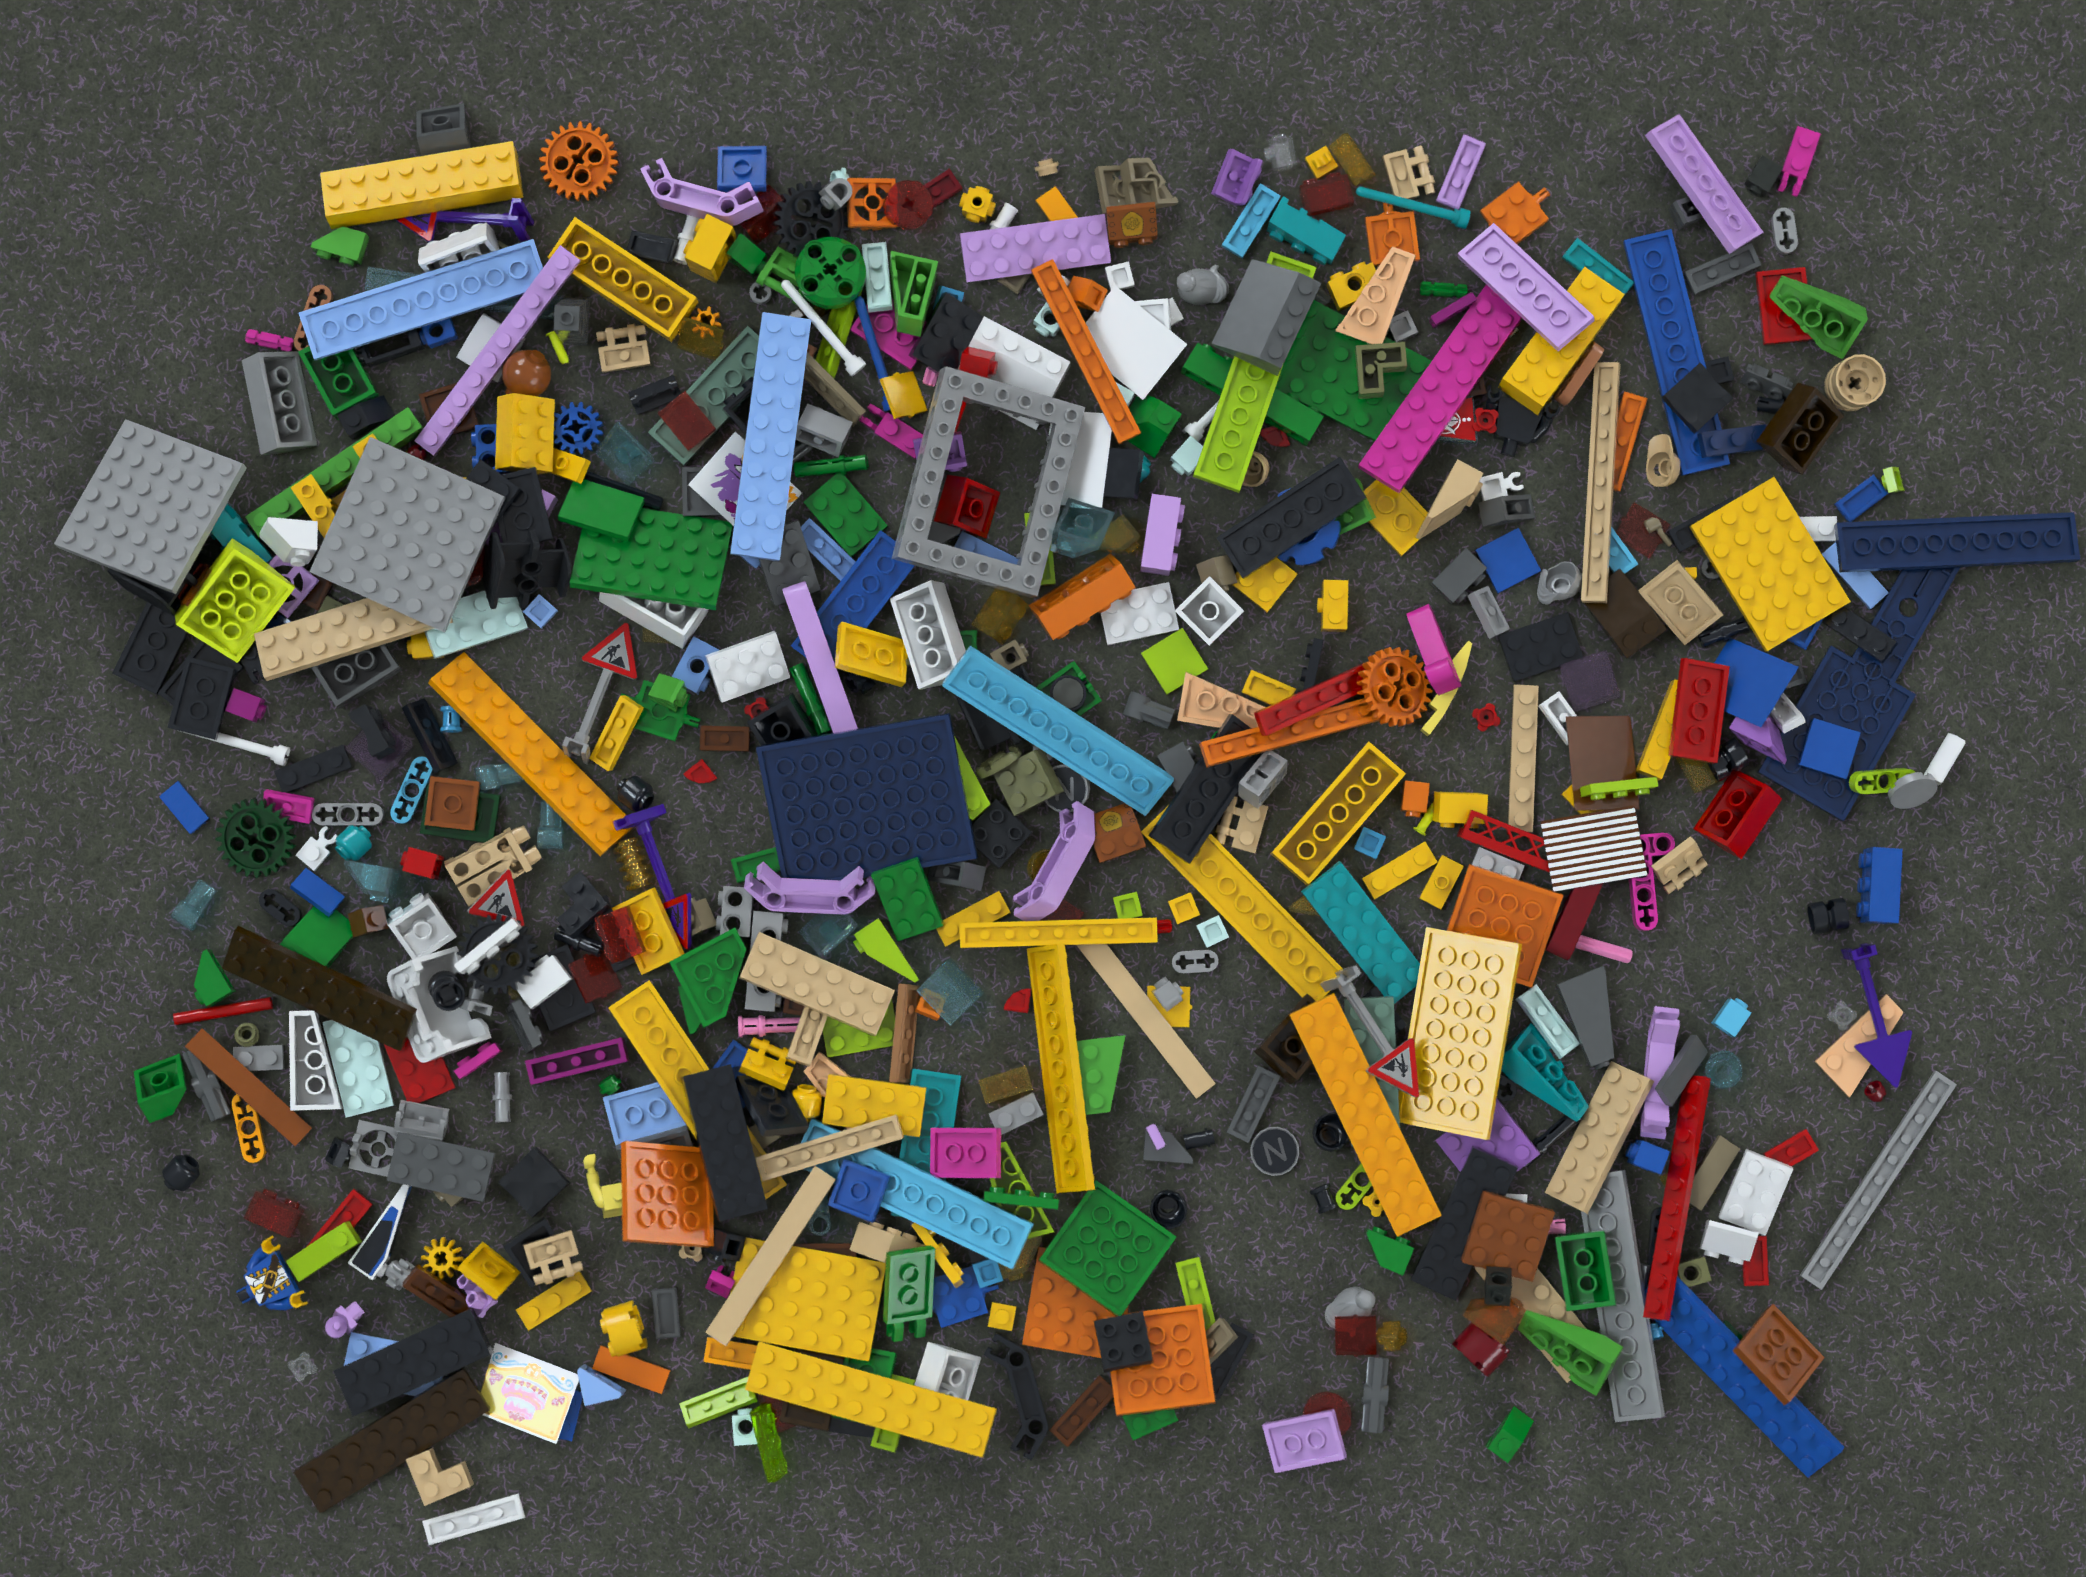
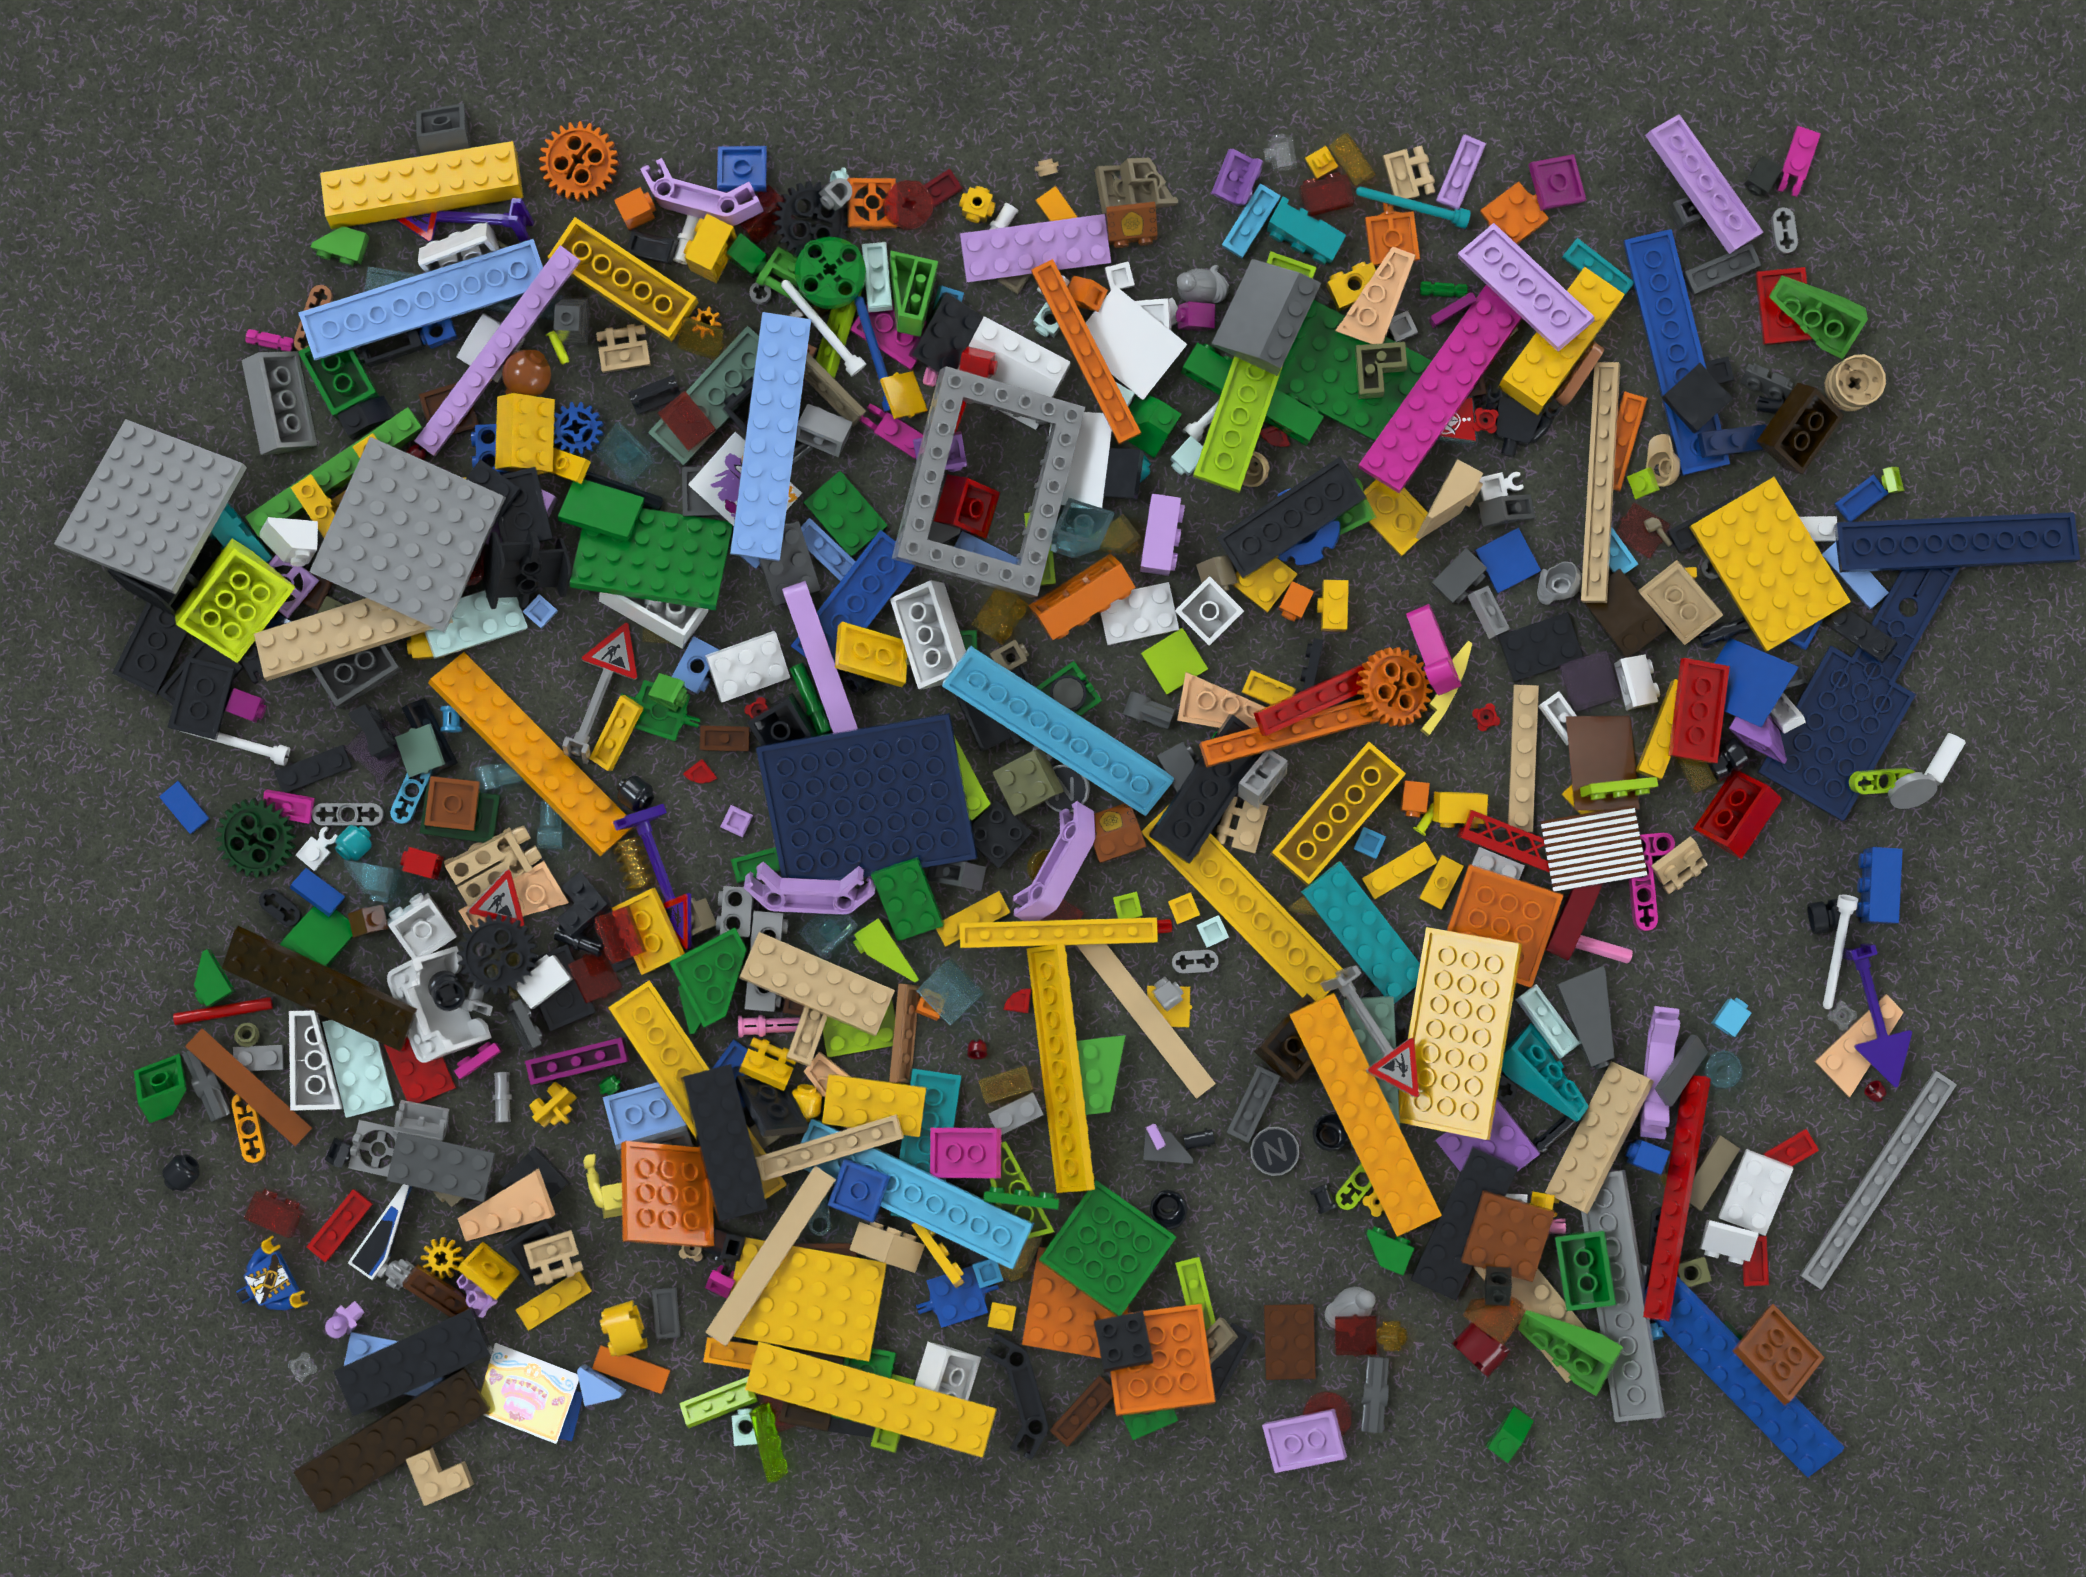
(189, 591): clear red piece -> none
(193, 906): clear light blue piece -> none
(324, 1251): lime slope -> none
(419, 750): none -> sand green piece
(473, 1519): white tile -> none
(488, 947): white plate -> none
(512, 1207): none -> light nougat wing
(535, 892): none -> light nougat wing
(556, 1108): none -> yellow hips
(636, 208): none -> orange brick
(736, 821): none -> lavender tile
(836, 465): green pin -> none
(908, 1290): green tile -> none
(977, 1050): none -> dark red hinge
(998, 762): olive tile -> none
(1196, 316): none -> magenta brick
(1289, 1341): none -> reddish brown plate
(1295, 601): none -> orange brick
(1543, 1200): none -> yellow tile
(1557, 182): none -> magenta tile
(1636, 681): none -> white slope
(1643, 483): none -> lime plate
(1829, 748): blue tile -> none
(1846, 905): none -> white piece

